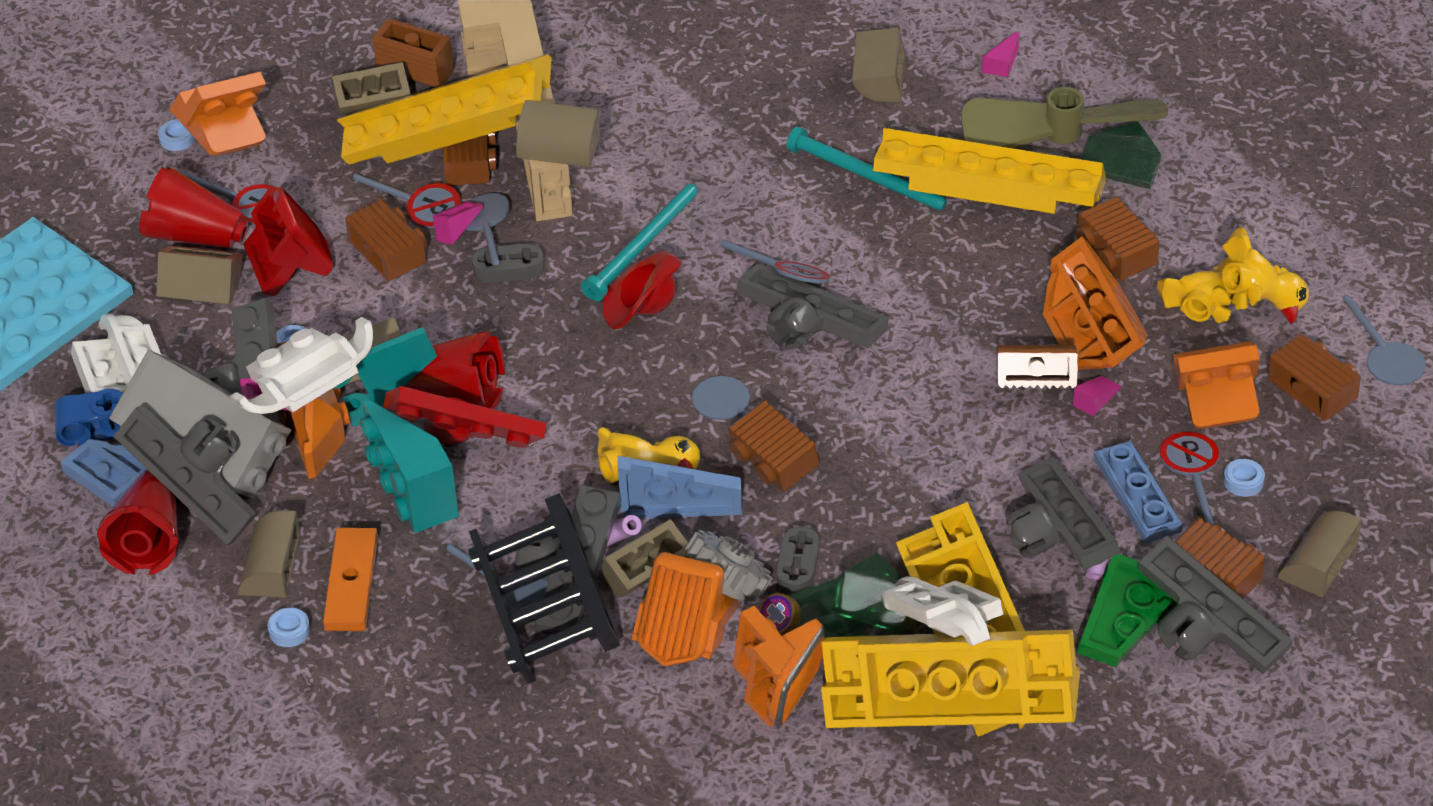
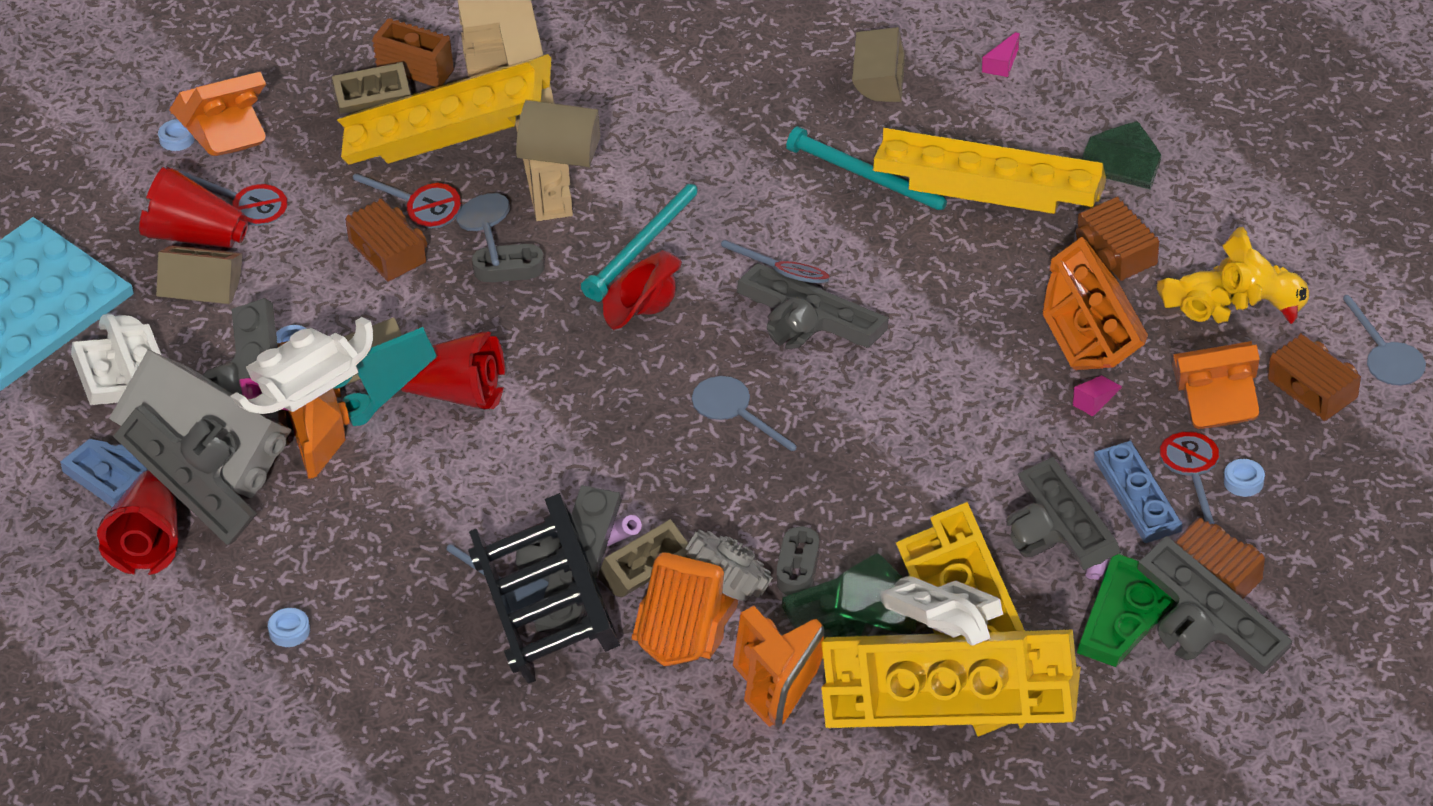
(85, 417): blue piece -> none
(271, 555): dark tan brick -> none
(284, 241): red piece -> none
(350, 579): orange tile -> none
(410, 468): teal slope -> none
(454, 221): dark pink piece -> none
(456, 420): red plate -> none
(470, 161): dark orange brick -> none
(671, 451): yellow animal -> none
(674, 491): medium blue wing -> none
(773, 446): dark orange brick -> none
(782, 611): tile -> none
(1037, 365): brick -> none
(1060, 119): olive piece -> none
(1322, 552): dark tan brick -> none

